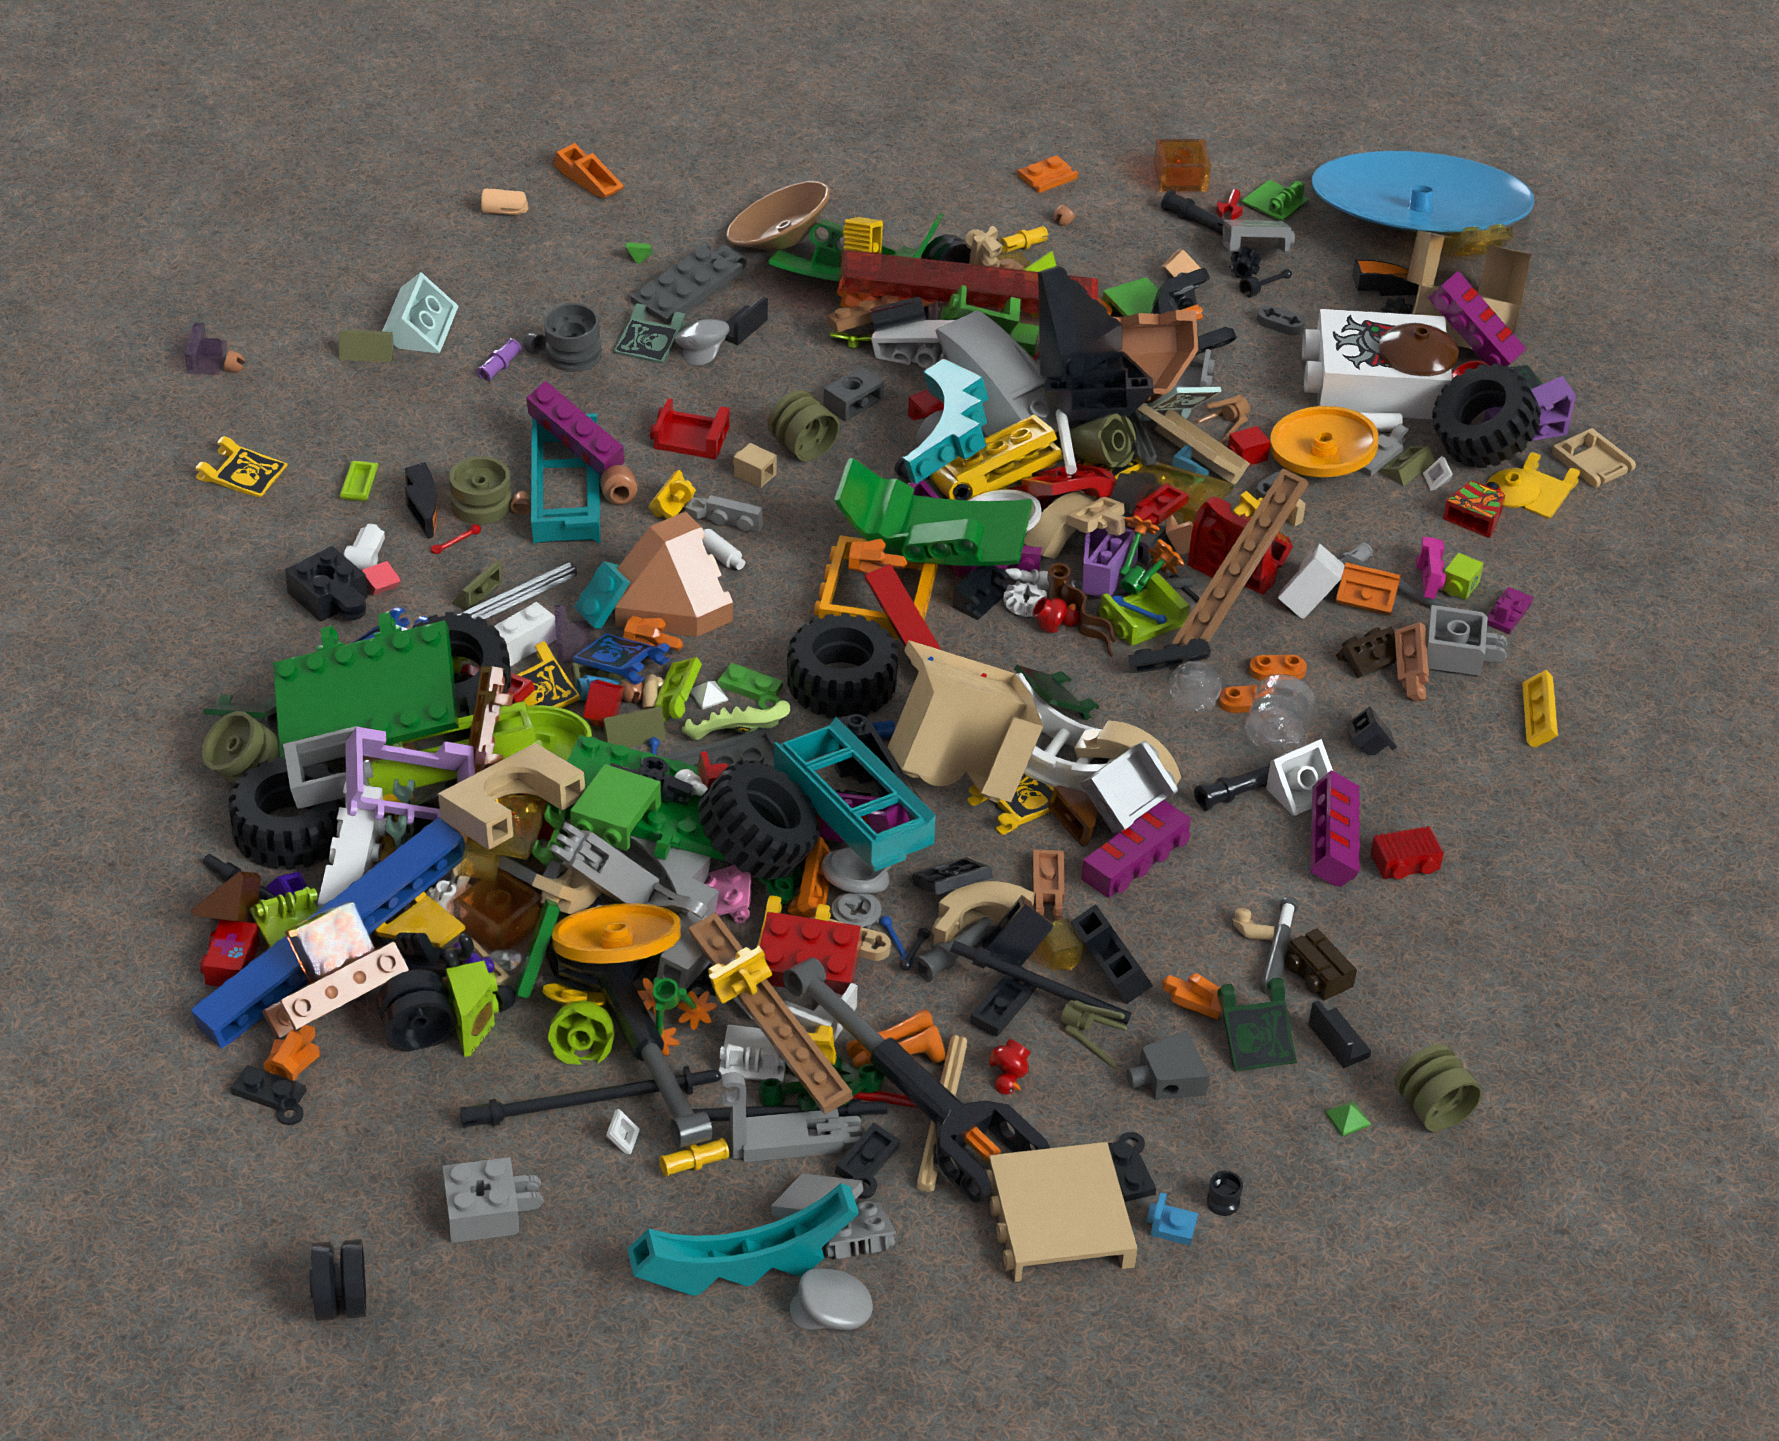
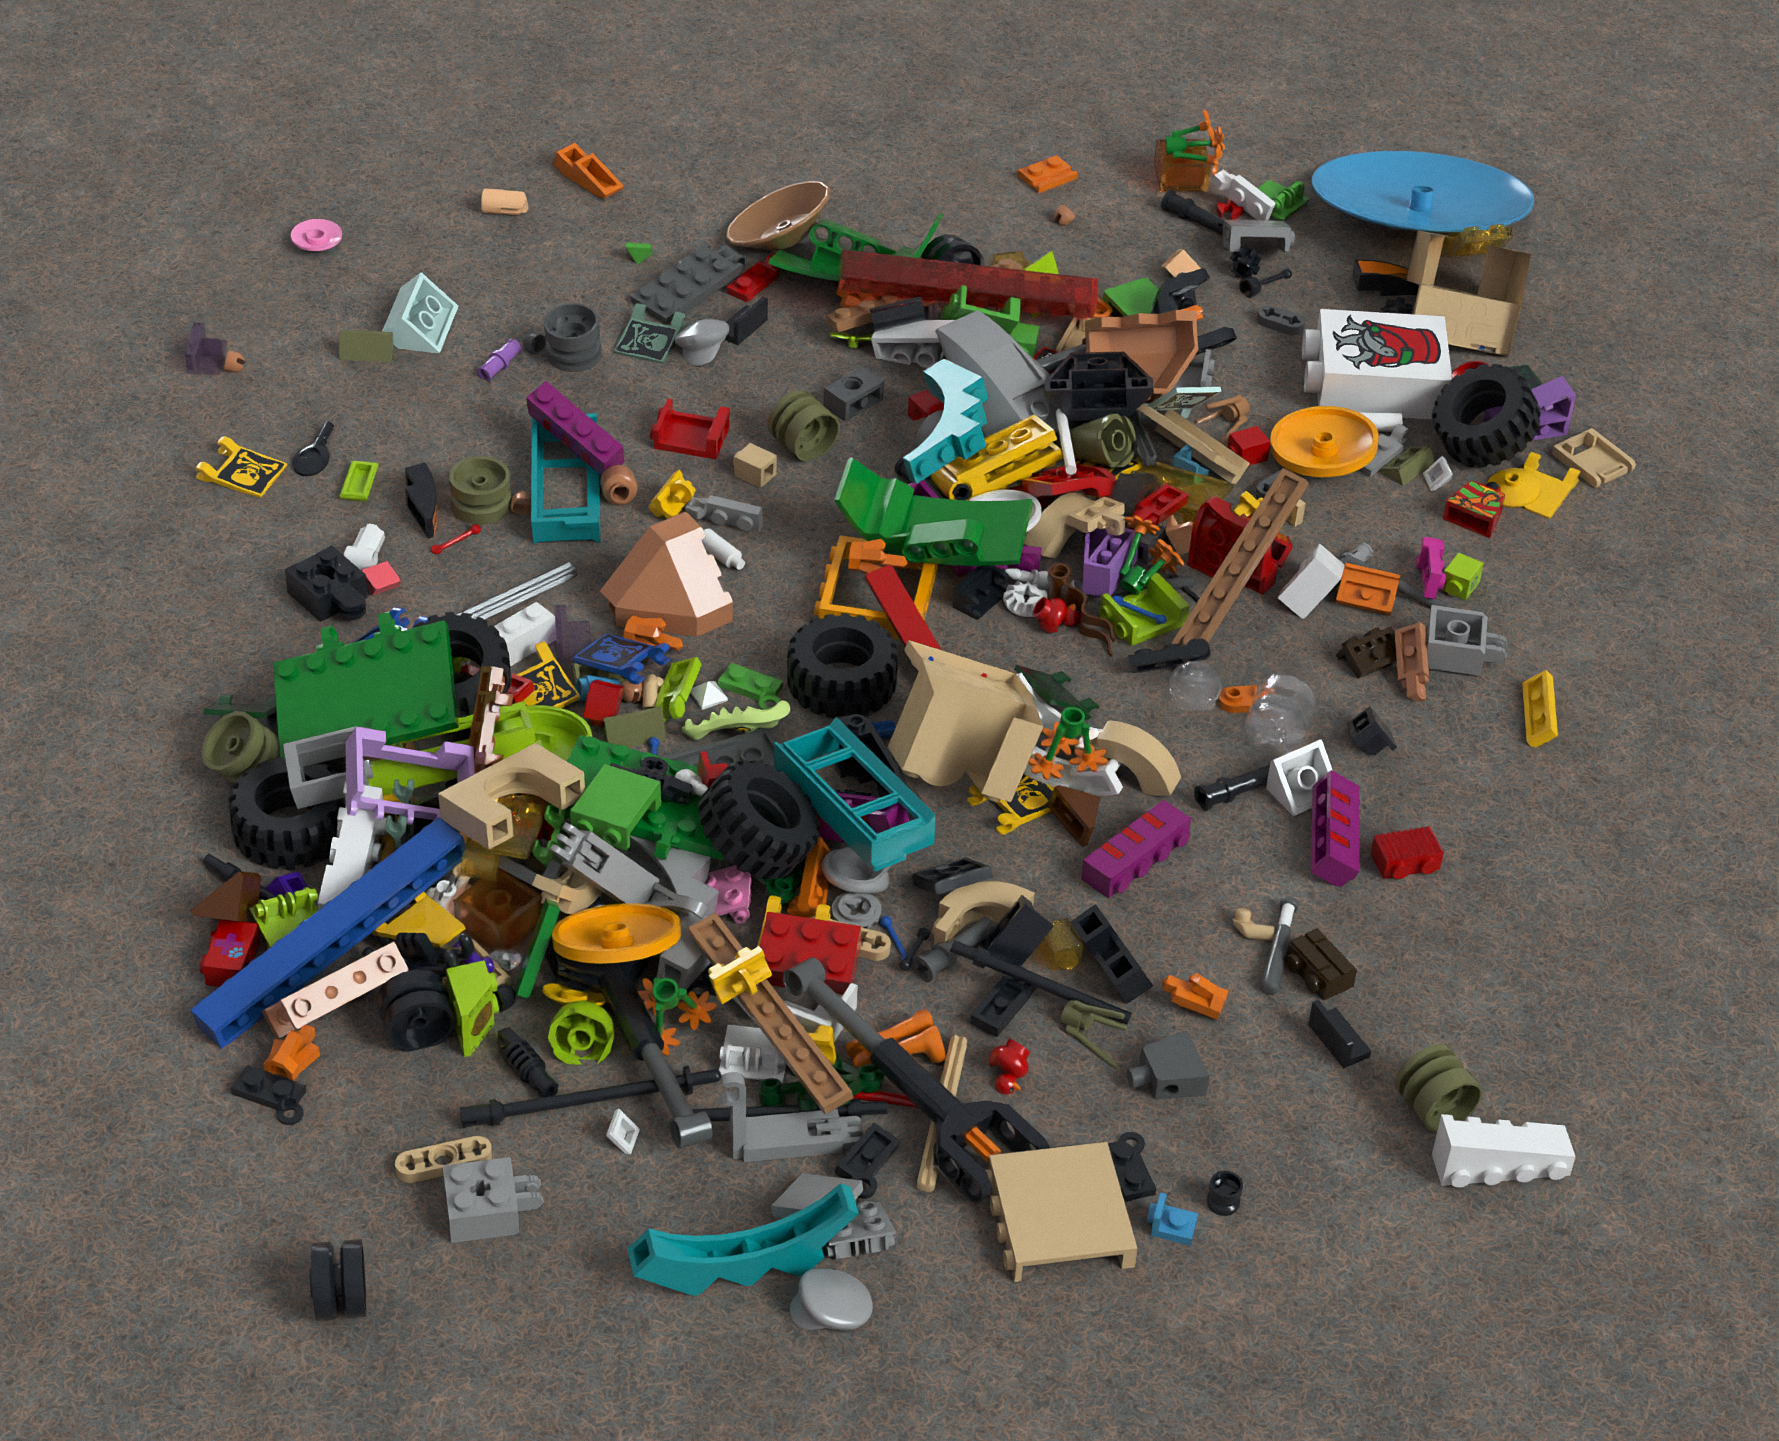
(314, 456): none -> black piece
(316, 235): none -> bright pink dish
(330, 941): clear orange brick -> none
(432, 1152): none -> tan beam
(480, 587): olive slope -> none
(525, 1062): none -> black hinge
(602, 594): teal bracket -> none
(694, 1157): yellow pin -> none
(753, 280): none -> red hinge
(863, 235): yellow brick -> none
(983, 247): tan hips -> none
(1024, 239): yellow pin -> none
(1048, 880): nougat hinge -> none
(1062, 737): none -> orange plant
(1072, 327): black slope -> none
(1129, 786): panel -> none
(1177, 145): none -> plant
(1244, 195): none -> white hinge
(1258, 1032): flag -> none
(1268, 665): orange plate -> none
(1347, 1118): bright green slope -> none
(1418, 349): reddish brown dish -> none
(1476, 322): magenta brick -> none
(1500, 1152): none -> white wedge
(1509, 610): magenta hinge -> none

